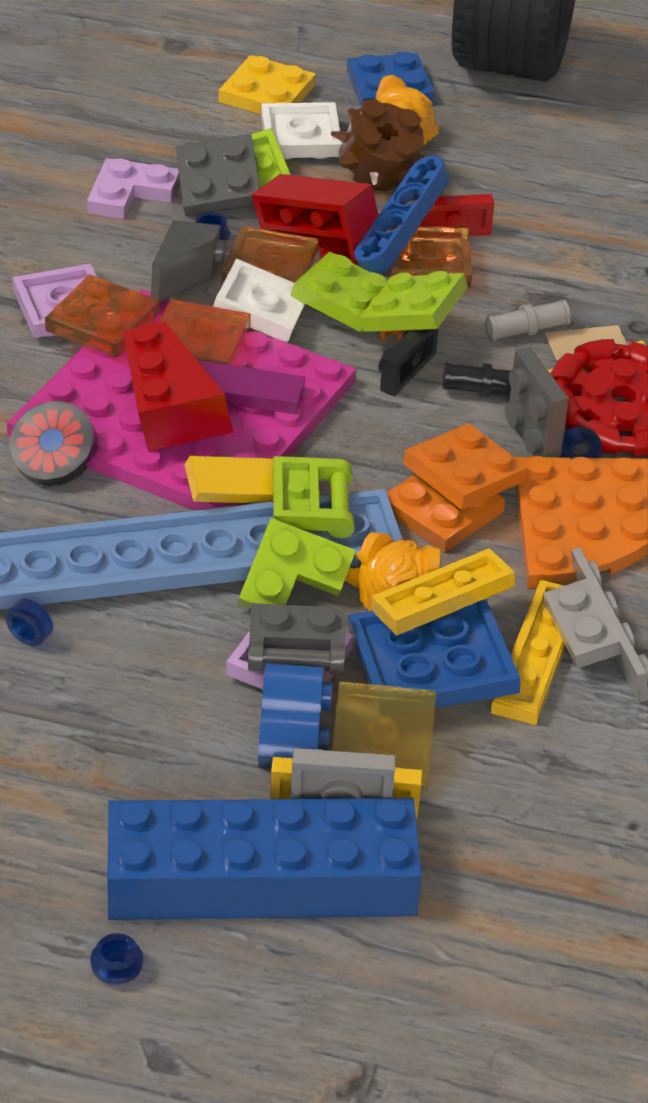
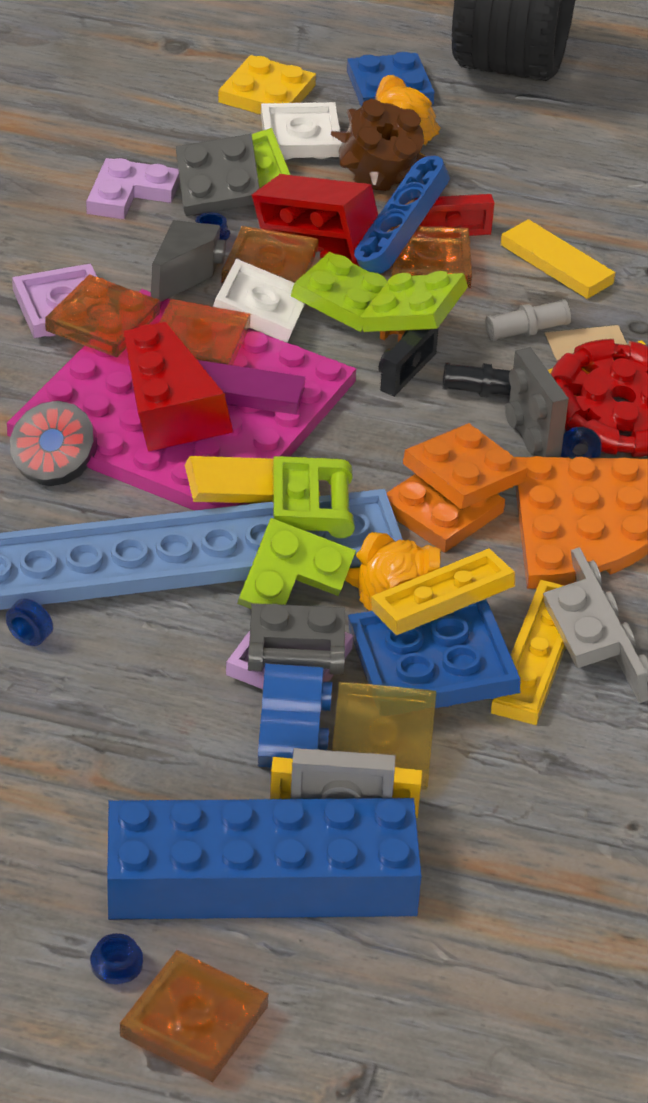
(194, 1015): none -> clear orange plate
(558, 259): none -> yellow tile

